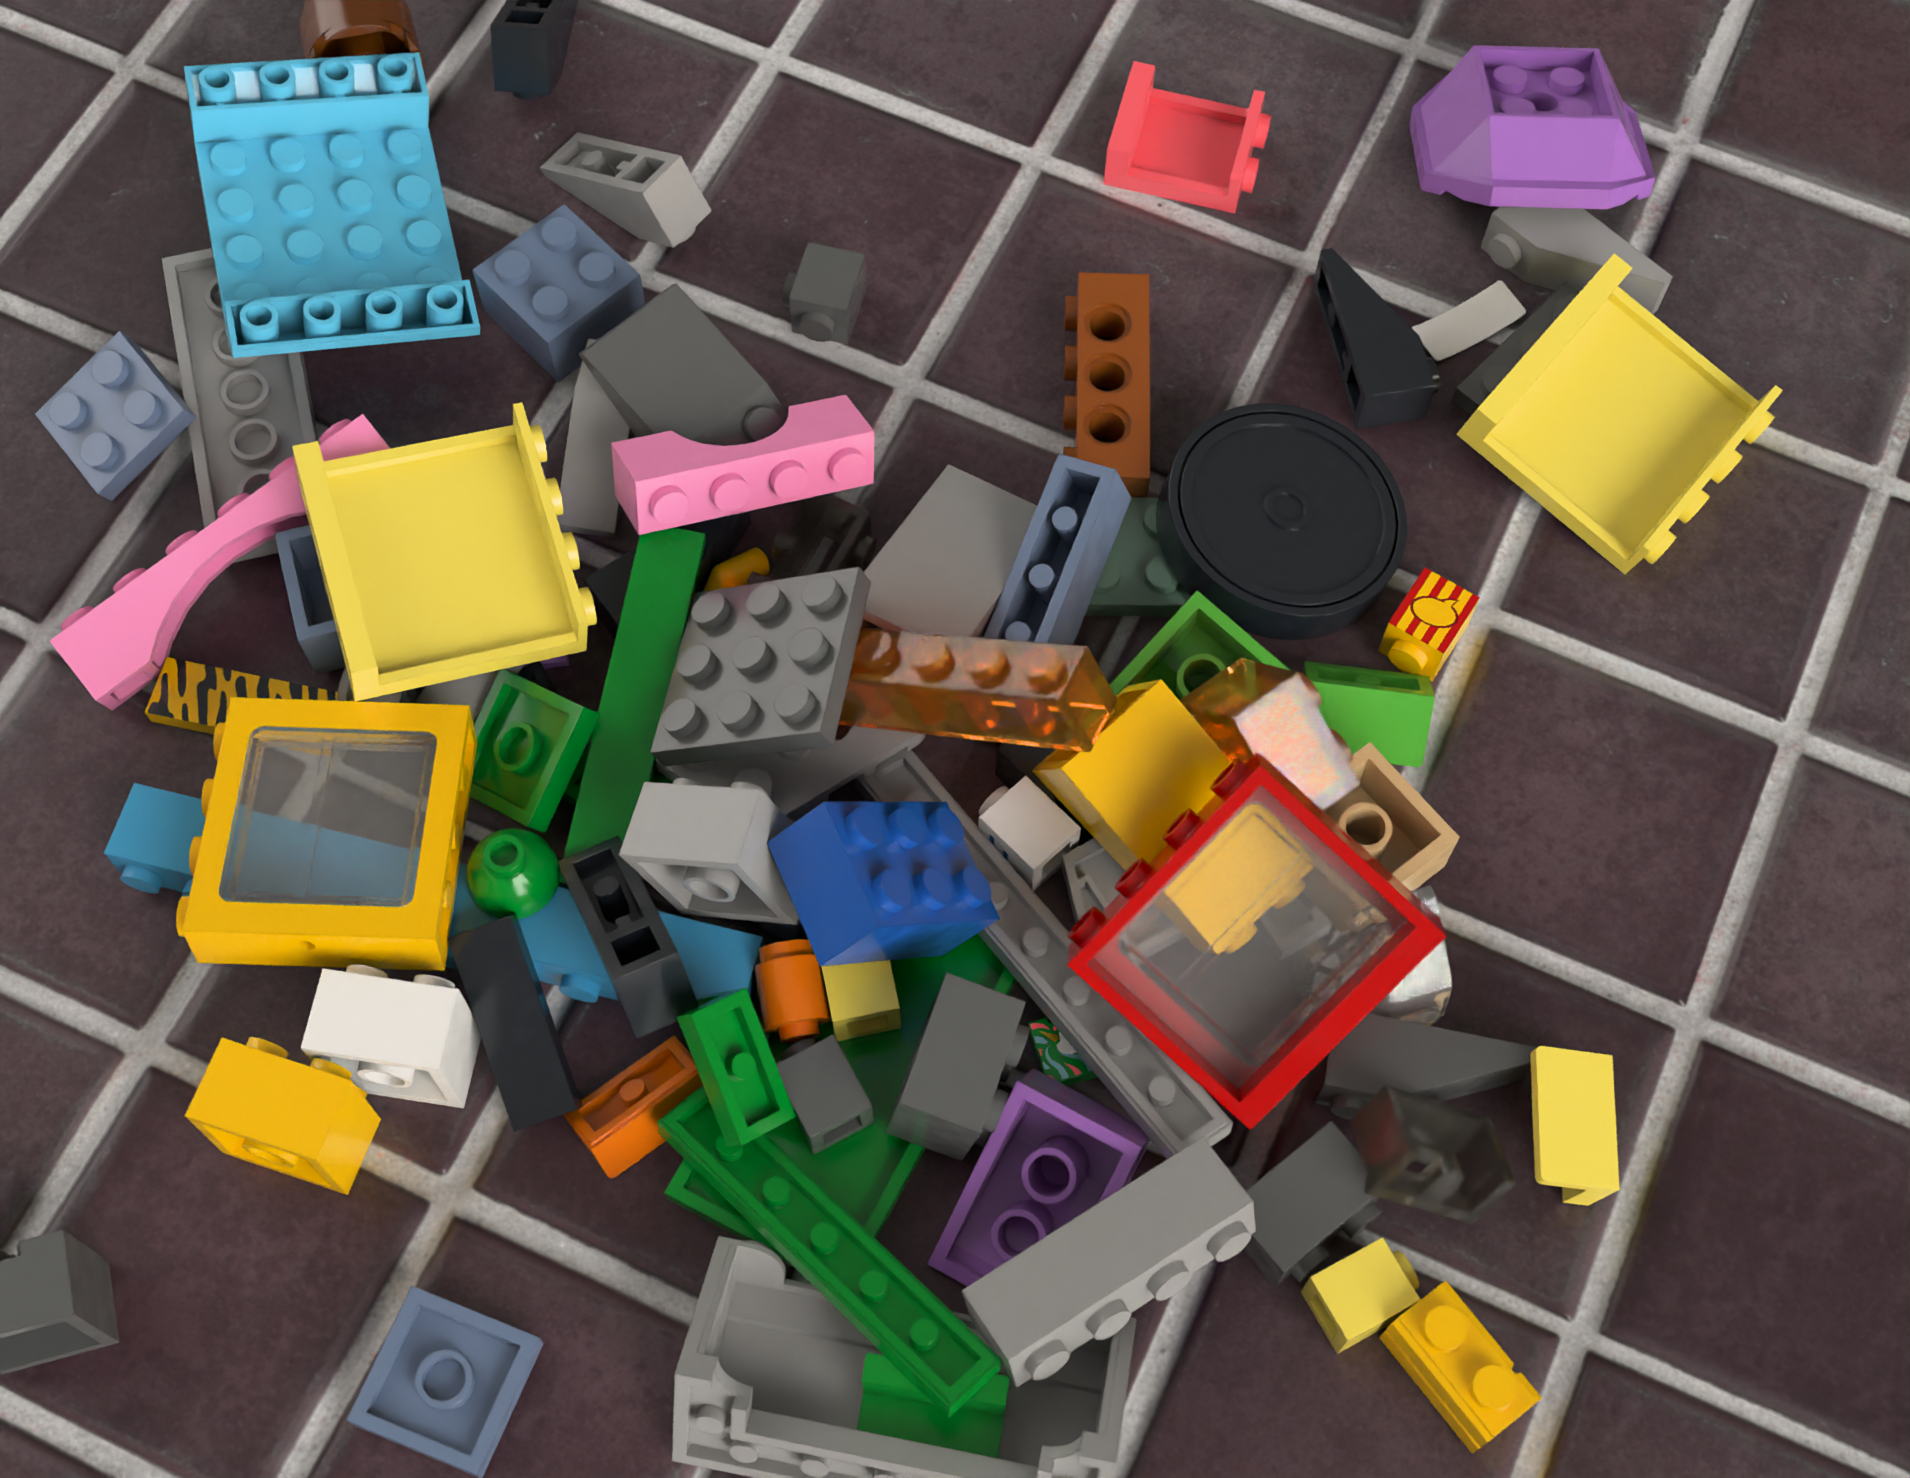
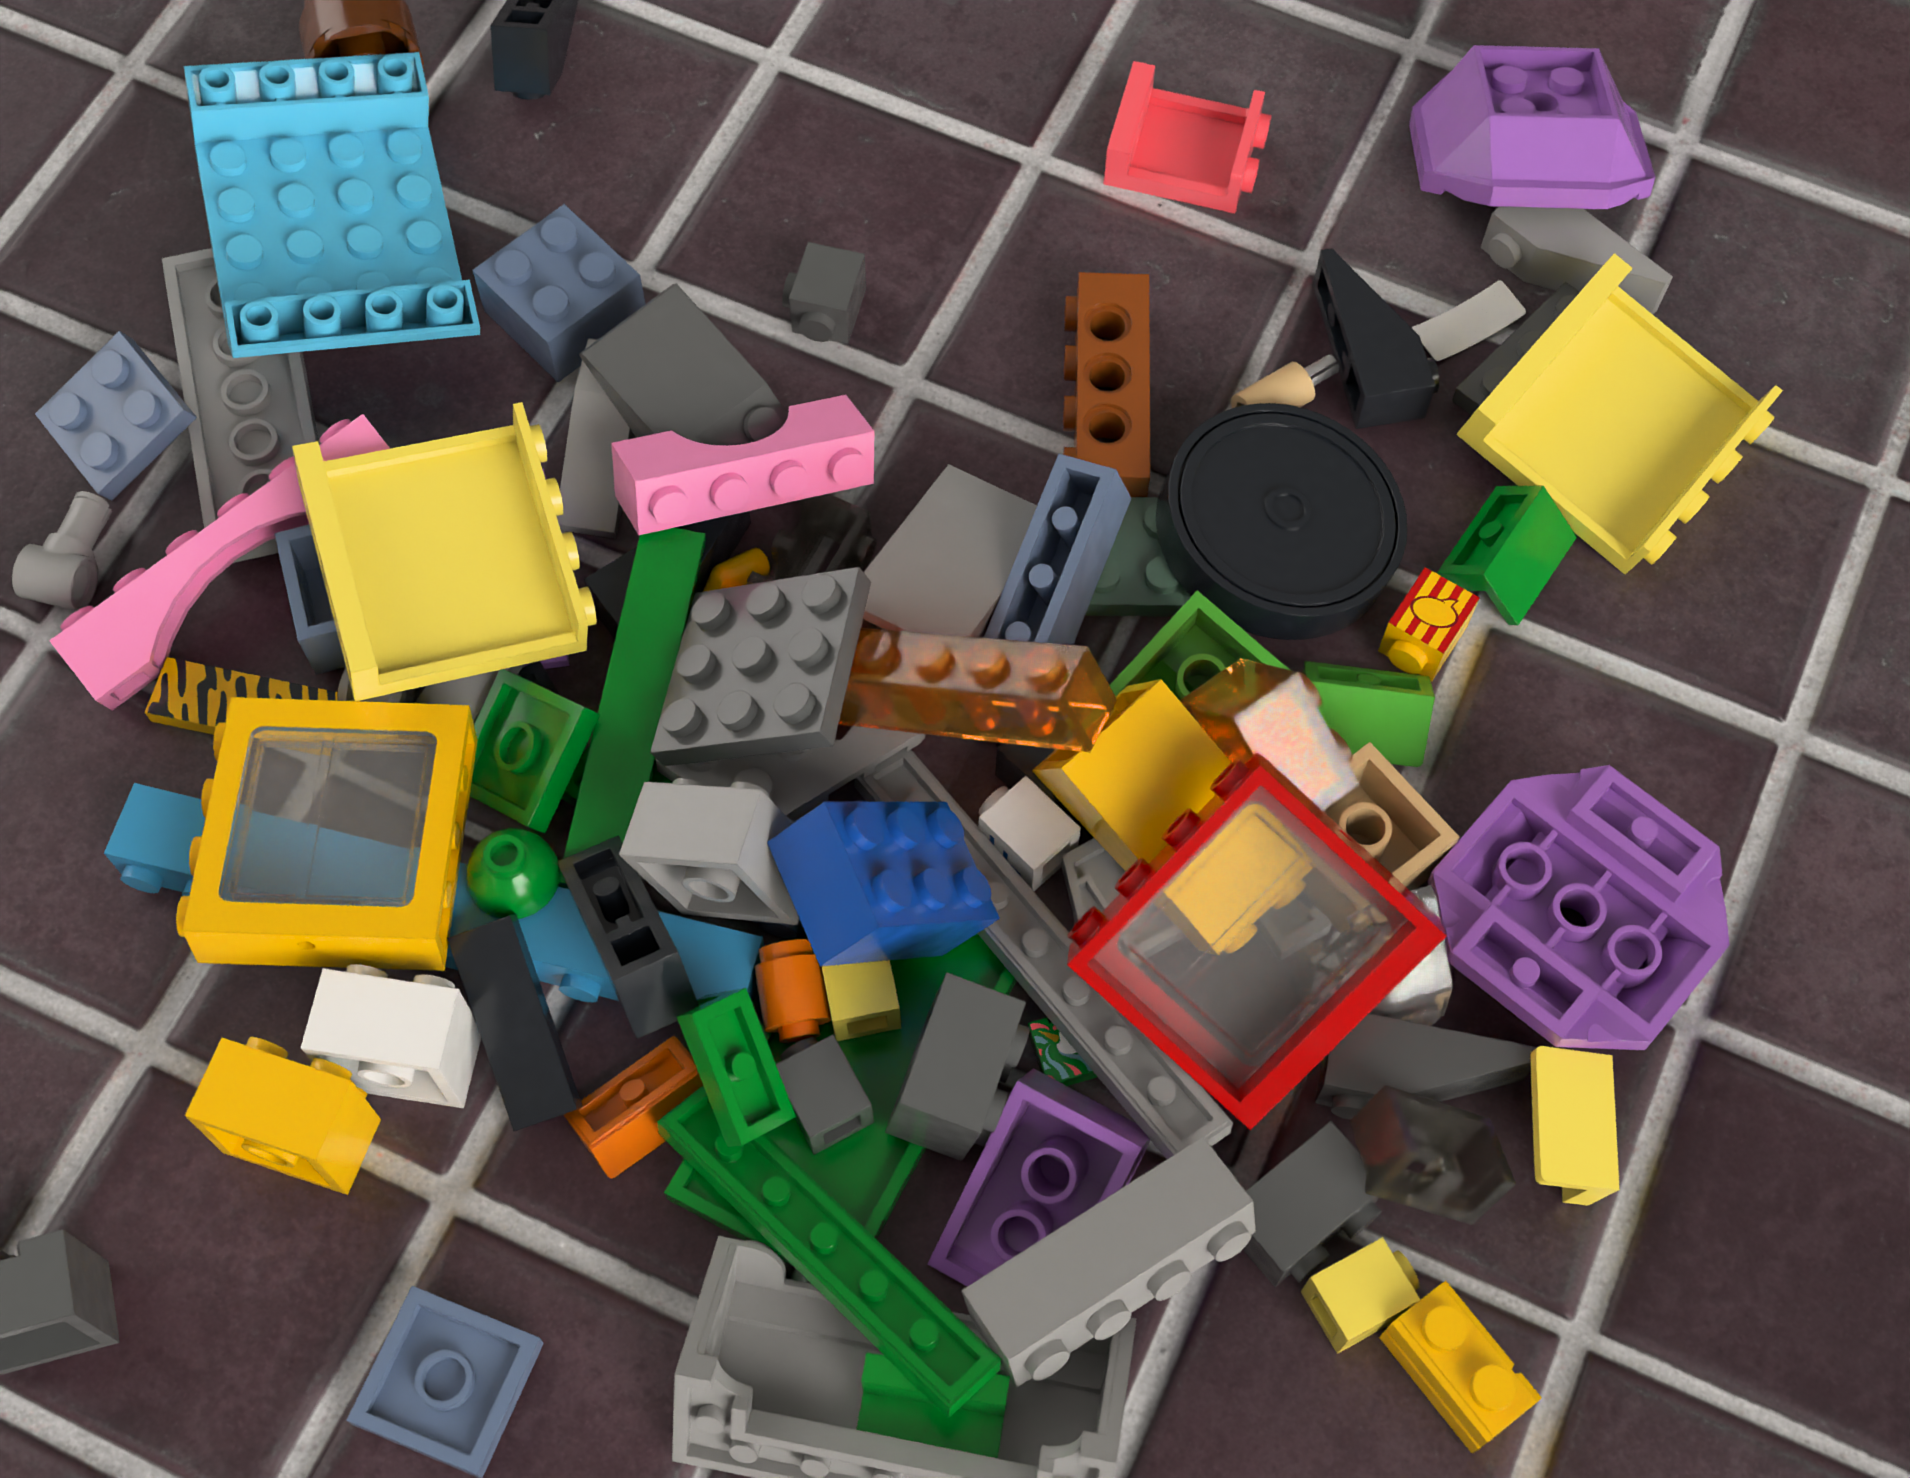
(64, 567): none -> light grey pin
(632, 186): light grey slope -> none
(1288, 385): none -> tan piece
(1511, 549): none -> green panel
(1618, 861): none -> medium lavender piece

